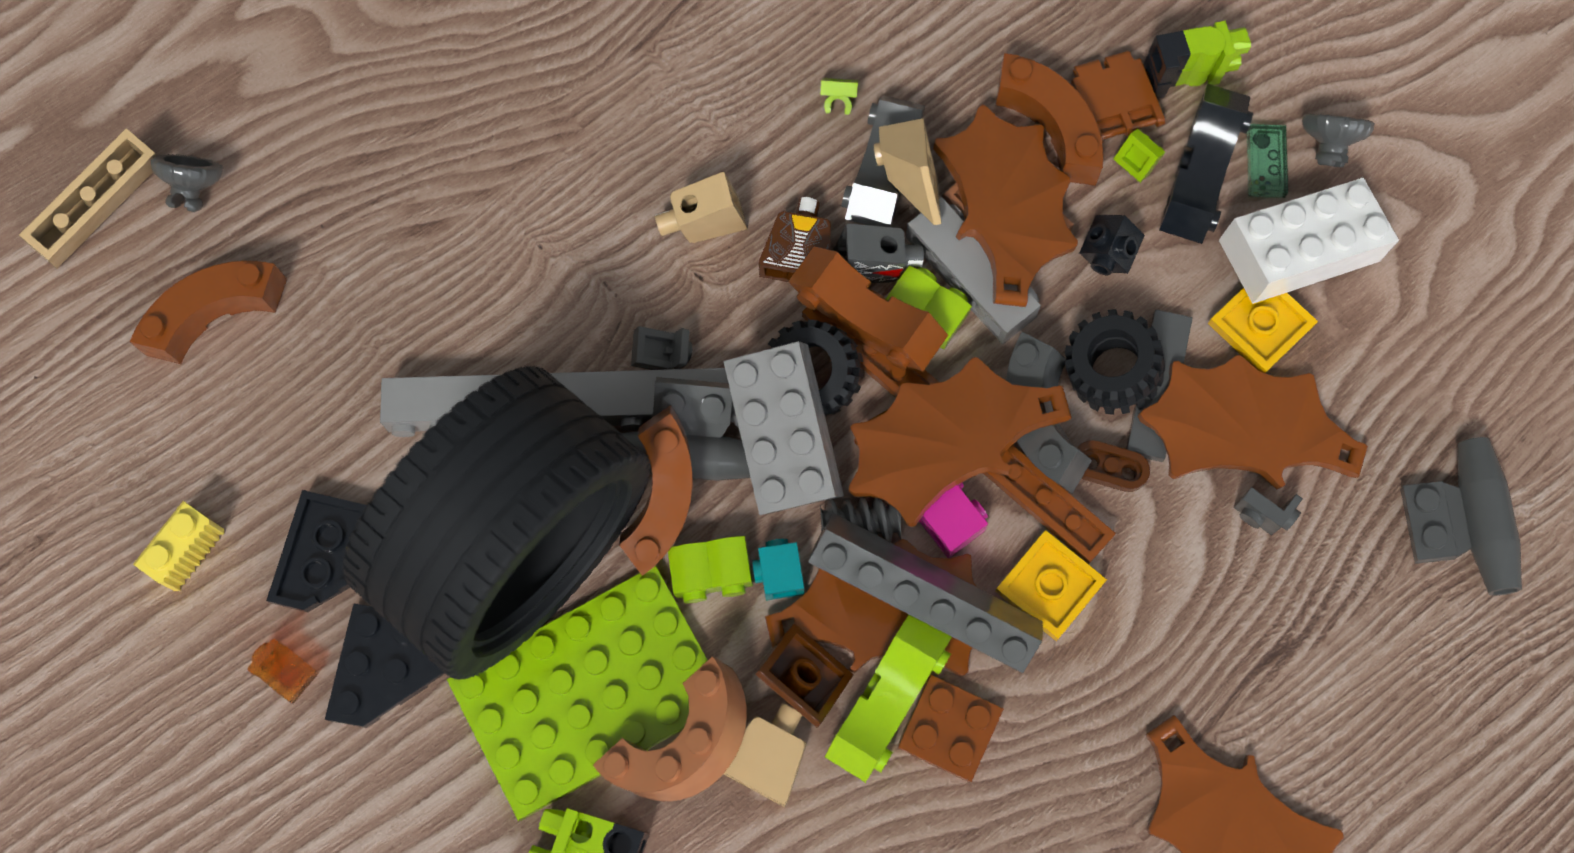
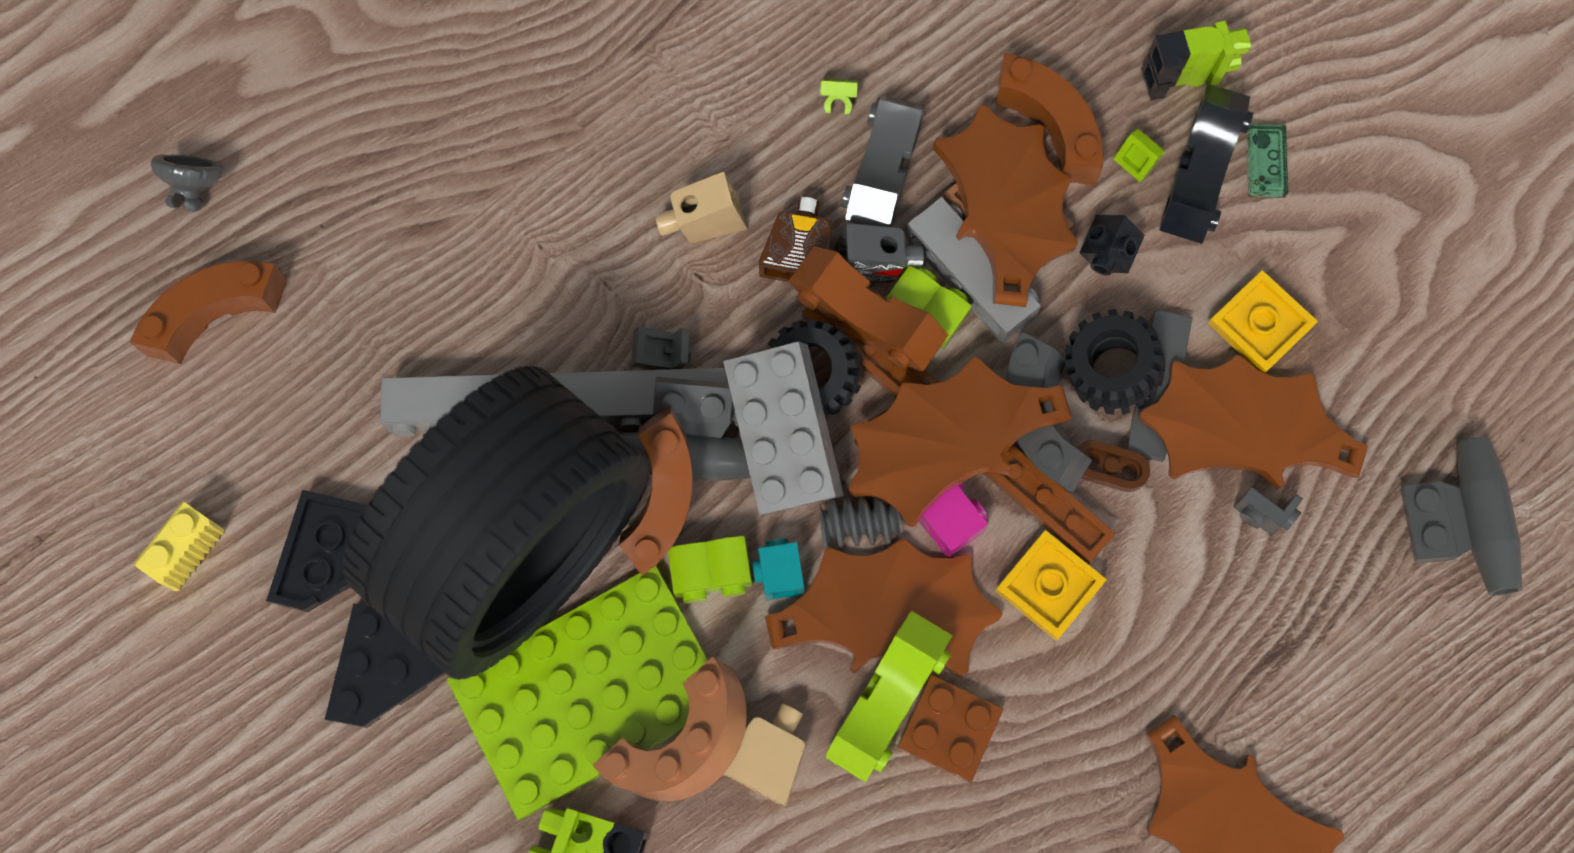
(90, 199): tan brick -> none
(282, 669): clear orange bracket -> none
(804, 674): reddish brown slope -> none
(910, 165): tan slope -> none
(927, 592): dark grey brick -> none
(1118, 94): dark orange plate -> none
(1308, 240): white brick -> none
(1335, 136): dark grey hair -> none

